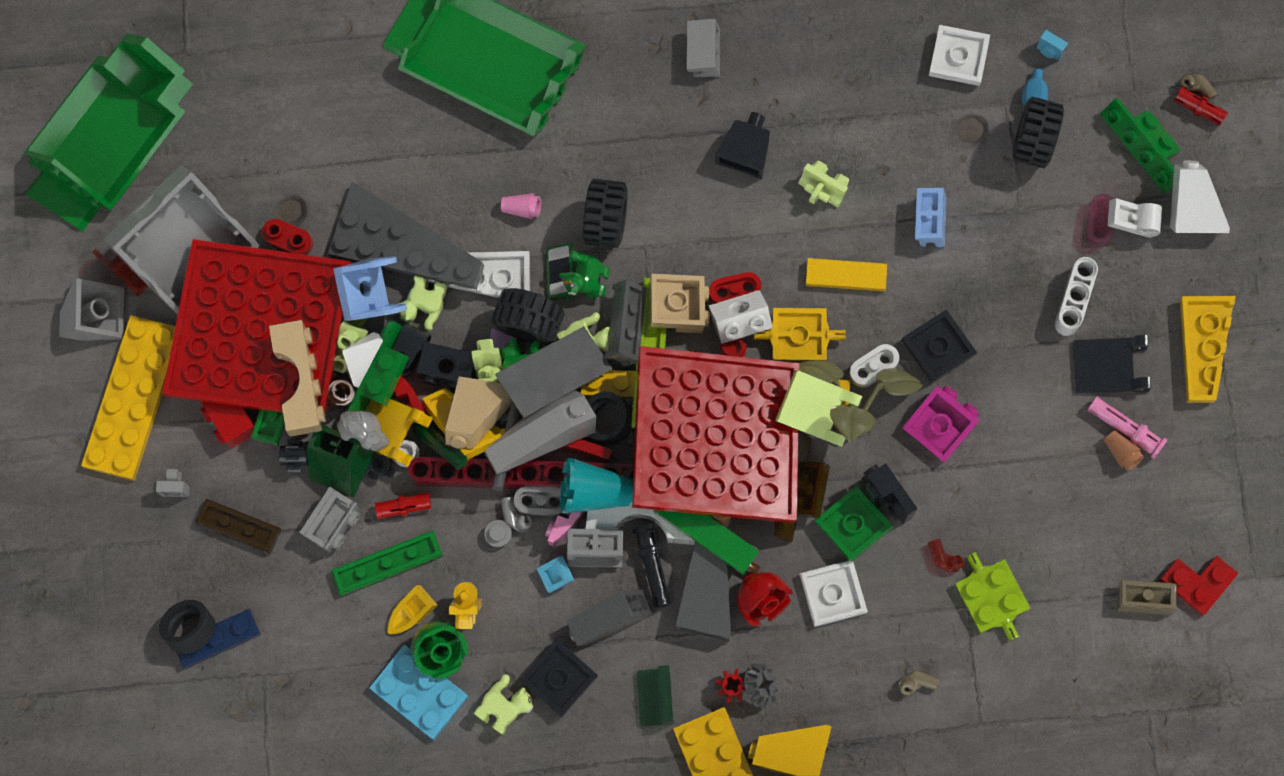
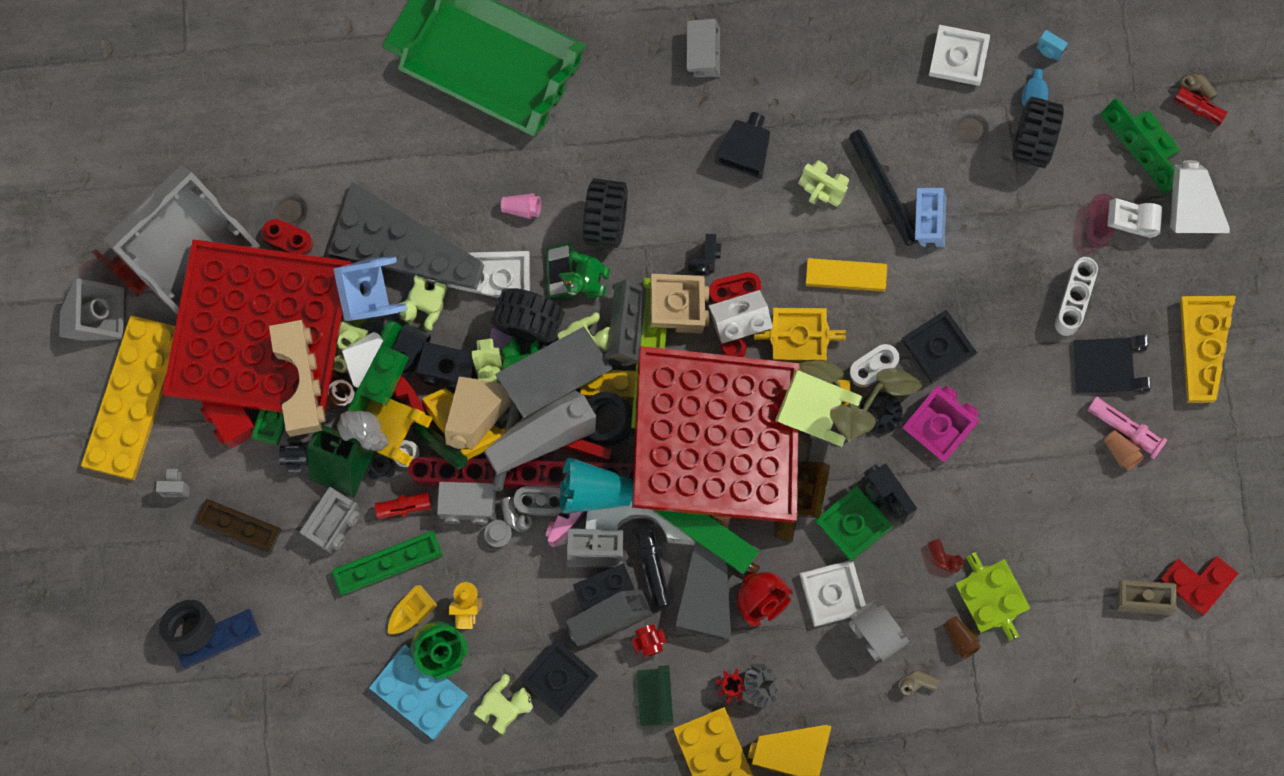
(106, 130): green panel -> none
(466, 502): none -> light grey hinge
(555, 574): medium azure plate -> none
(602, 586): none -> black brick
(649, 641): none -> red gear
(712, 252): none -> black bracket
(878, 629): none -> light grey brick
(883, 187): none -> black axle
(893, 407): none -> black gear
(961, 638): none -> reddish brown cone

